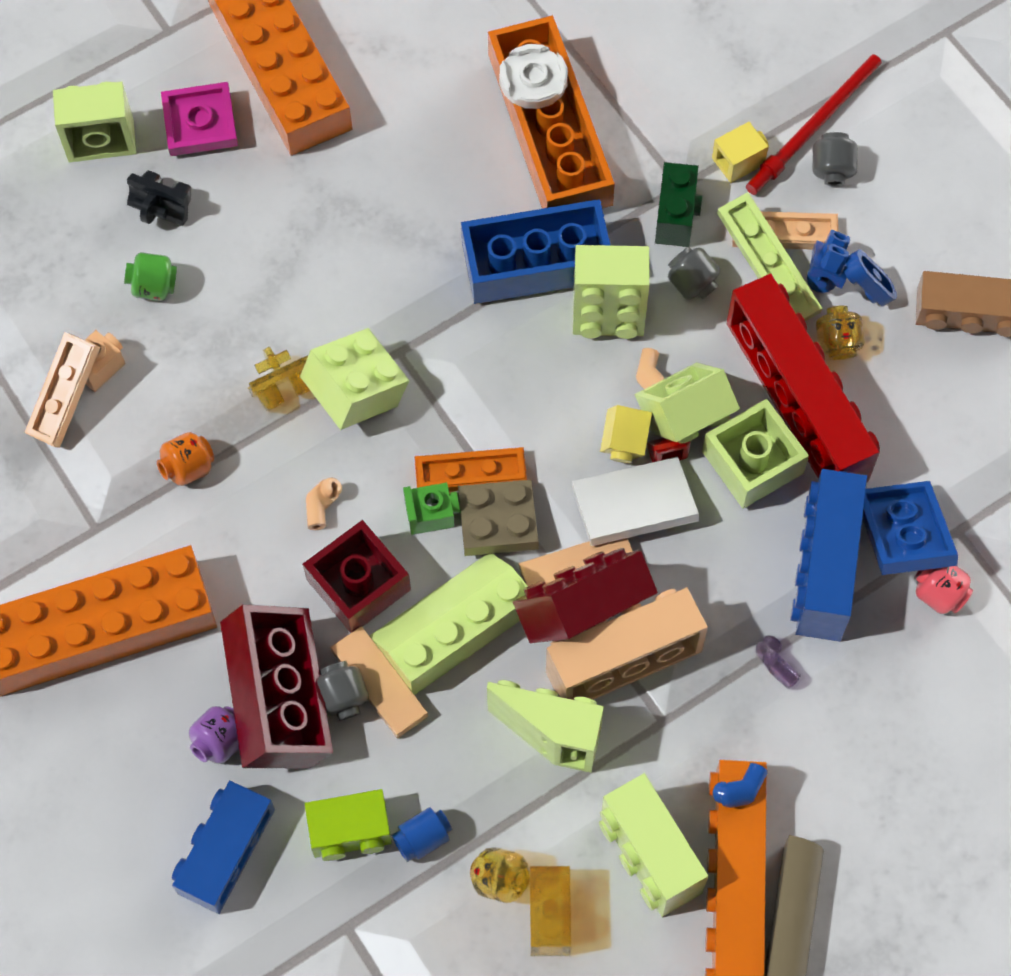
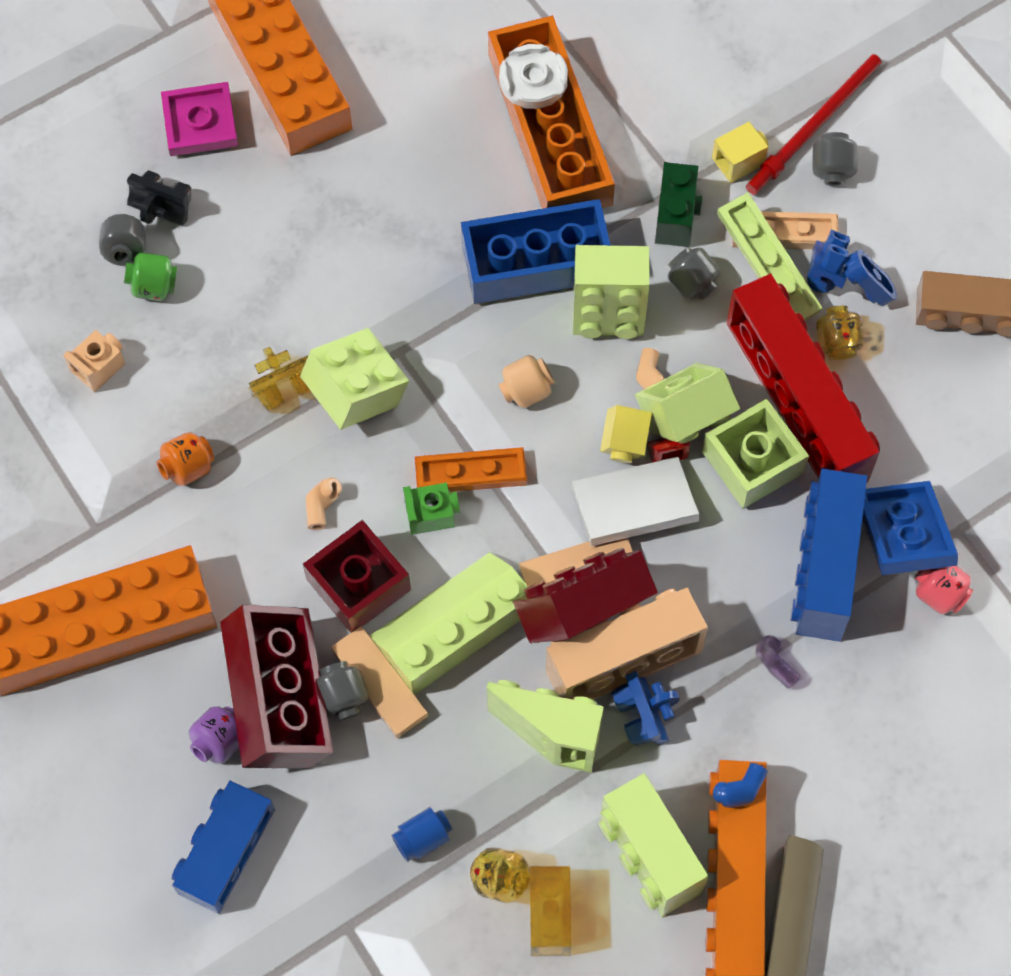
(62, 390): light nougat tile -> none
(94, 121): yellowish green brick -> none
(121, 239): none -> dark grey head
(348, 825): lime brick -> none
(498, 517): dark tan plate -> none
(526, 381): none -> light nougat head
(638, 694): none -> blue hips

